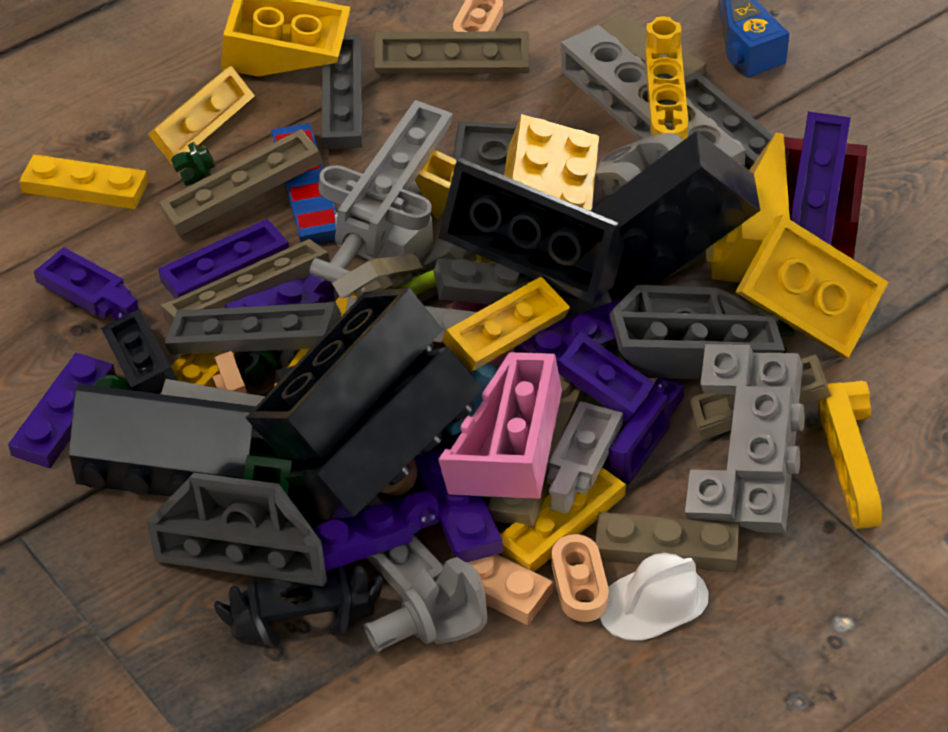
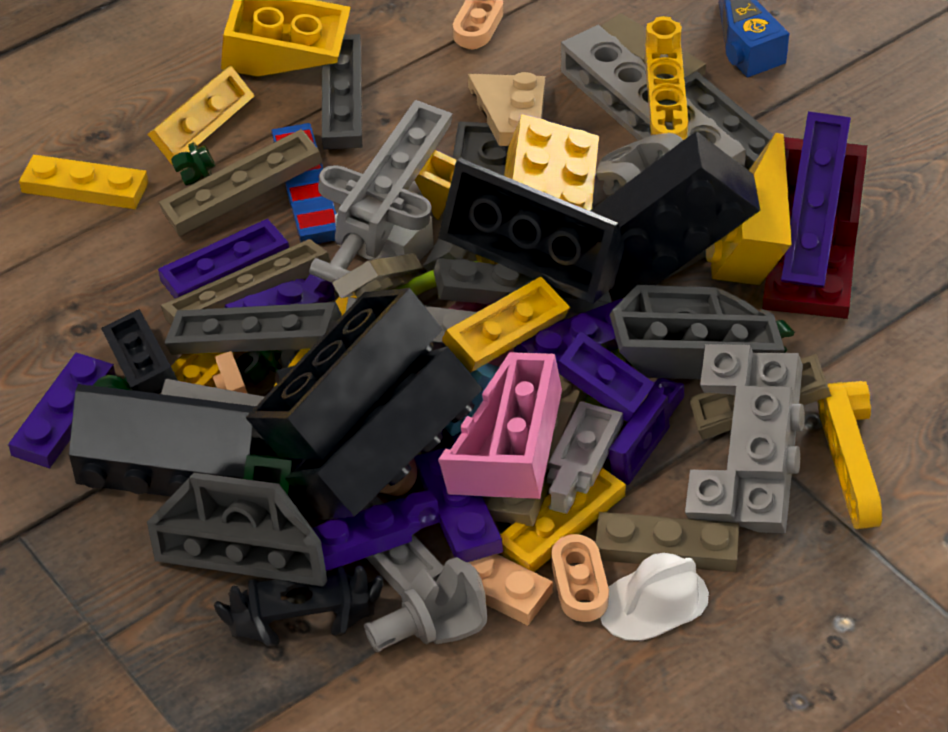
(86, 285): dark purple hinge -> none
(452, 52): dark tan plate -> none
(506, 99): none -> tan wing
(812, 286): yellow plate -> none

